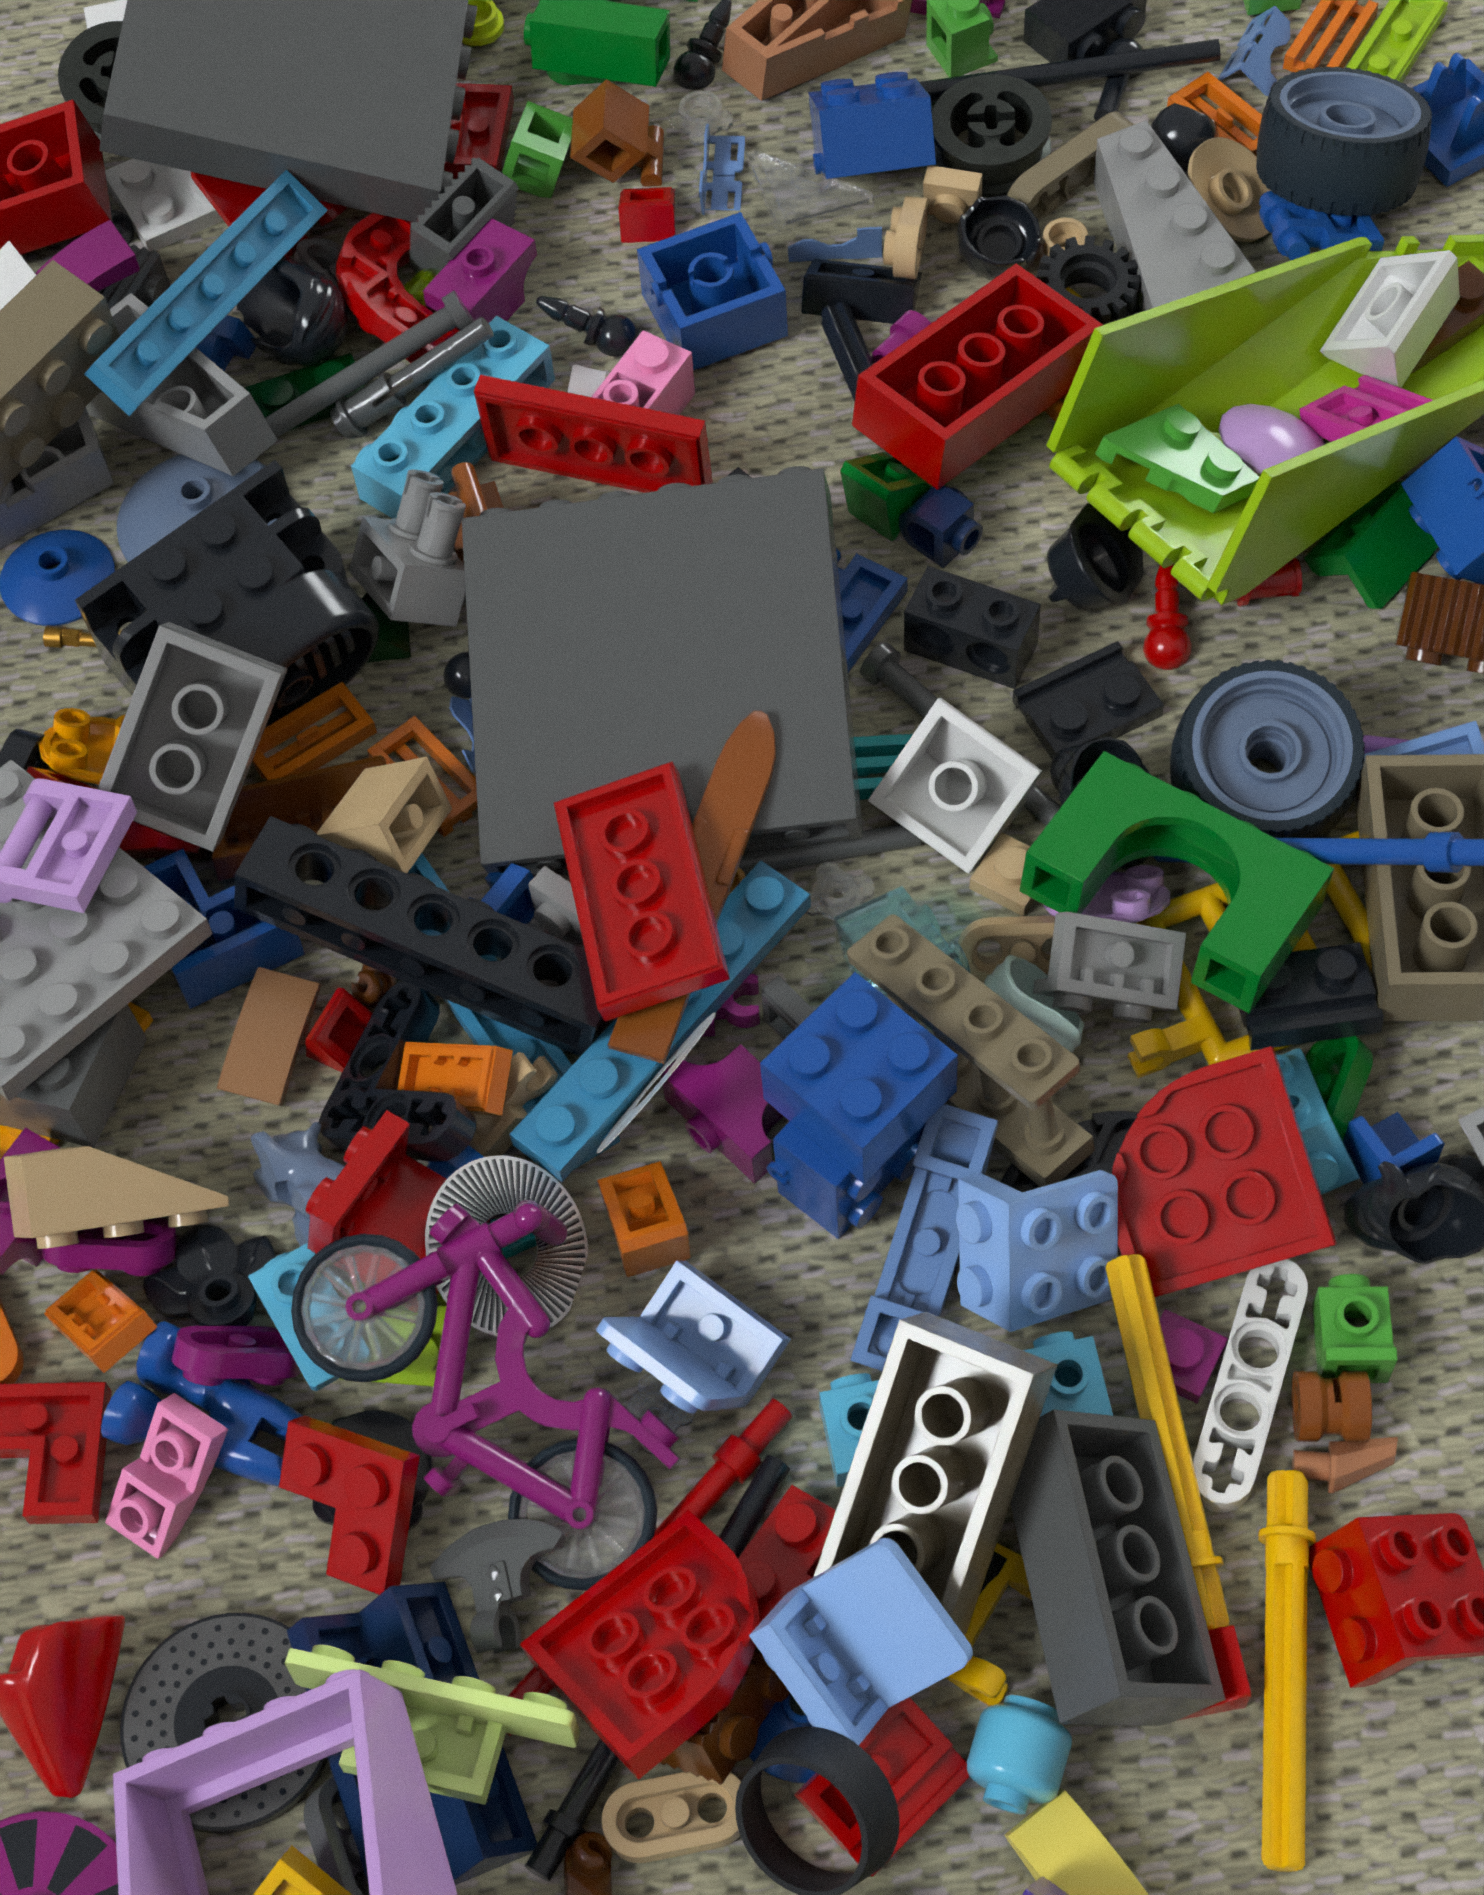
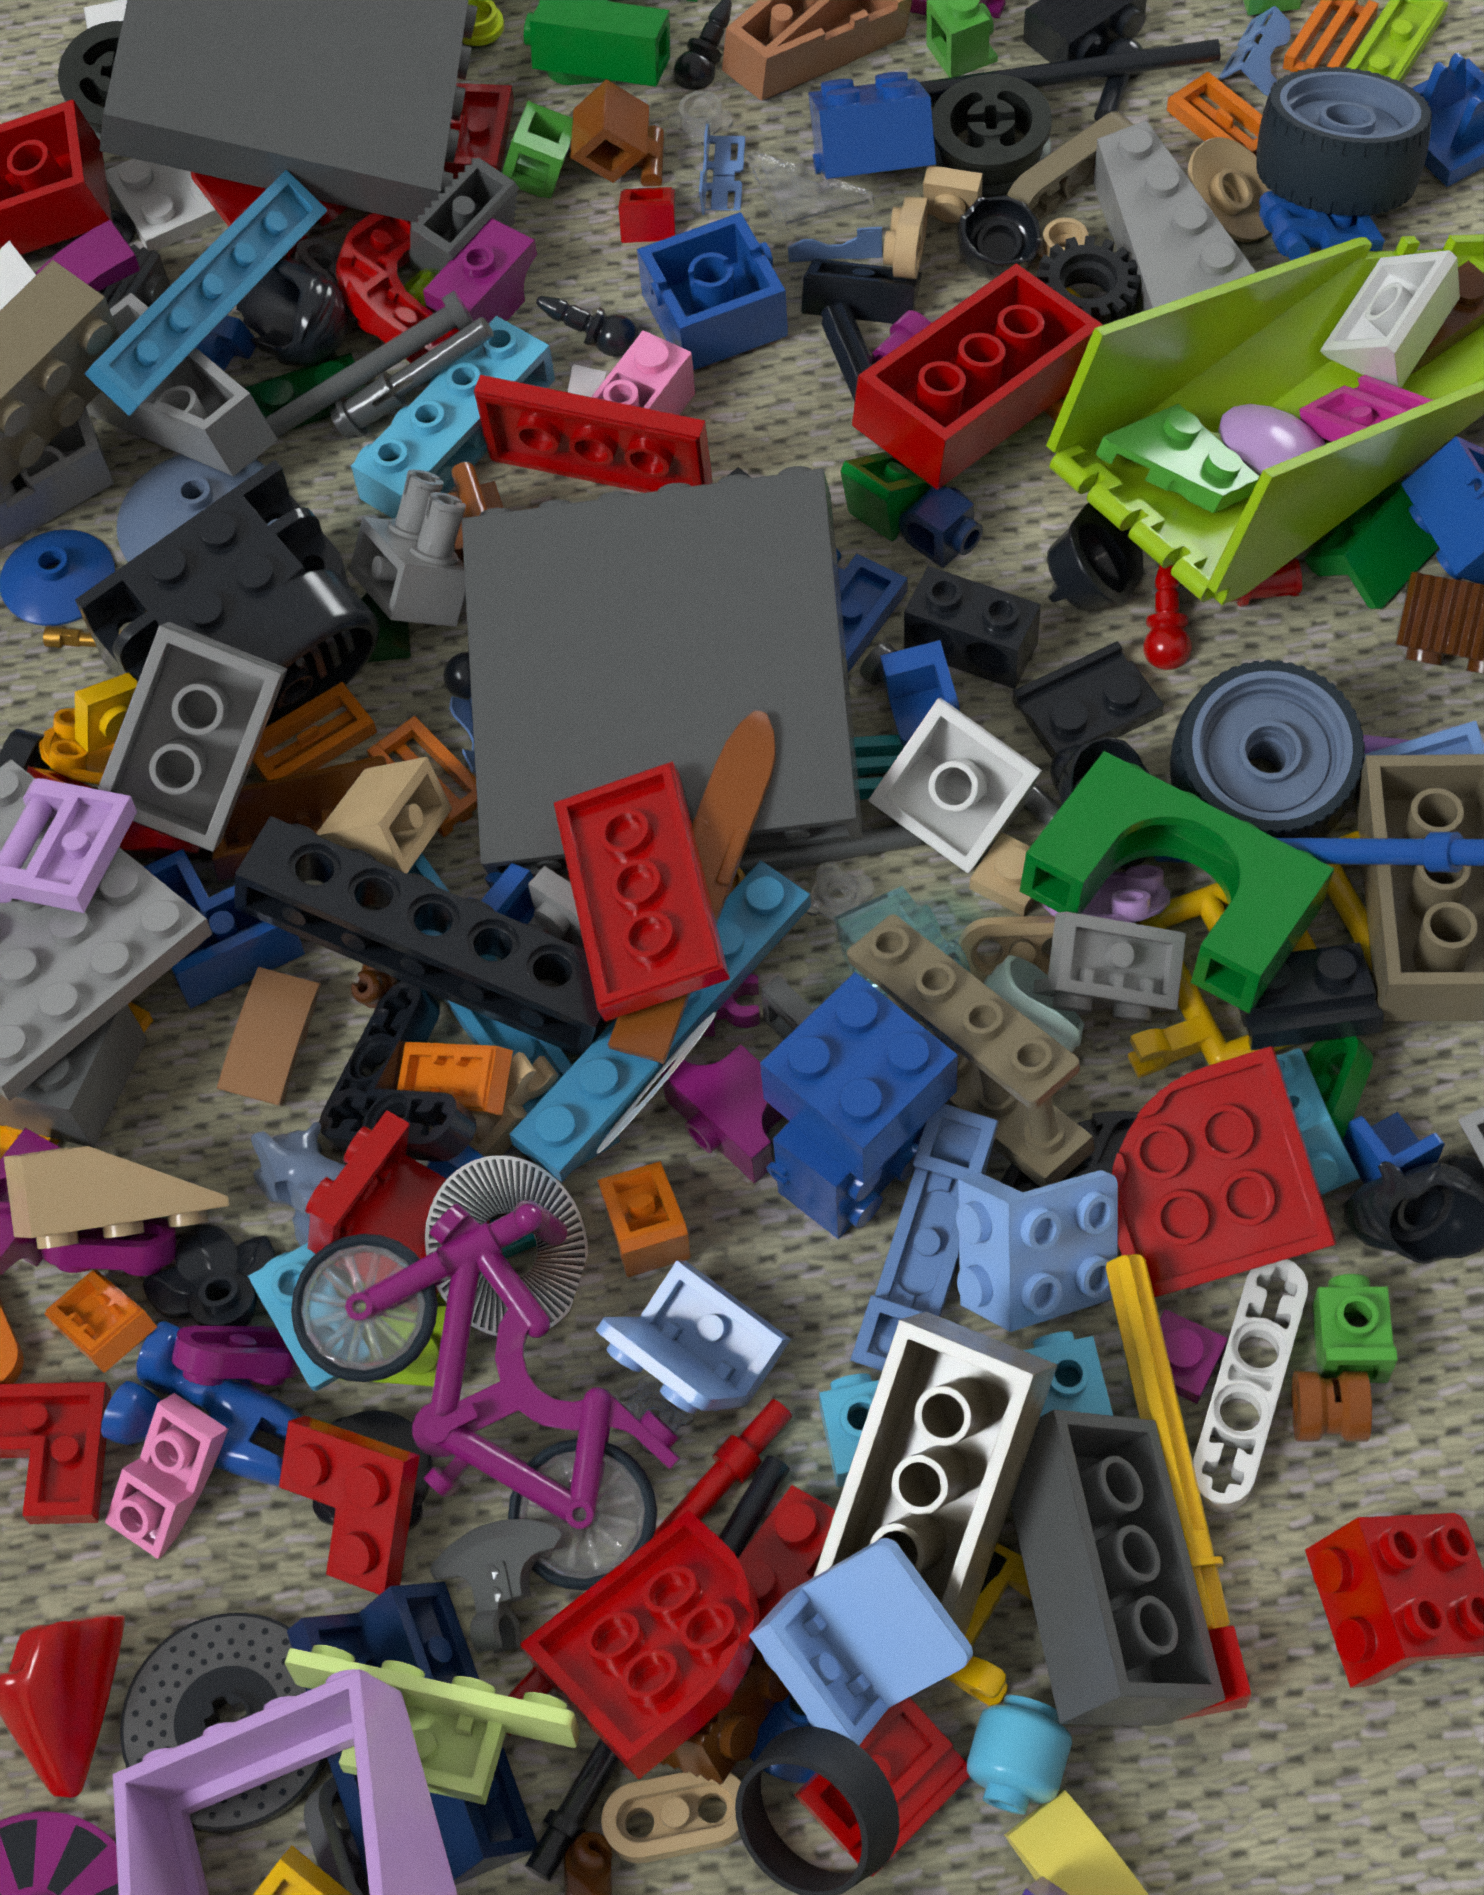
(102, 711): none -> yellow plate
(337, 1030): red slope -> none
(914, 683): none -> blue panel
(1183, 131): black piece -> none
(1285, 1670): yellow axle -> none
(1346, 1461): nougat bar -> none

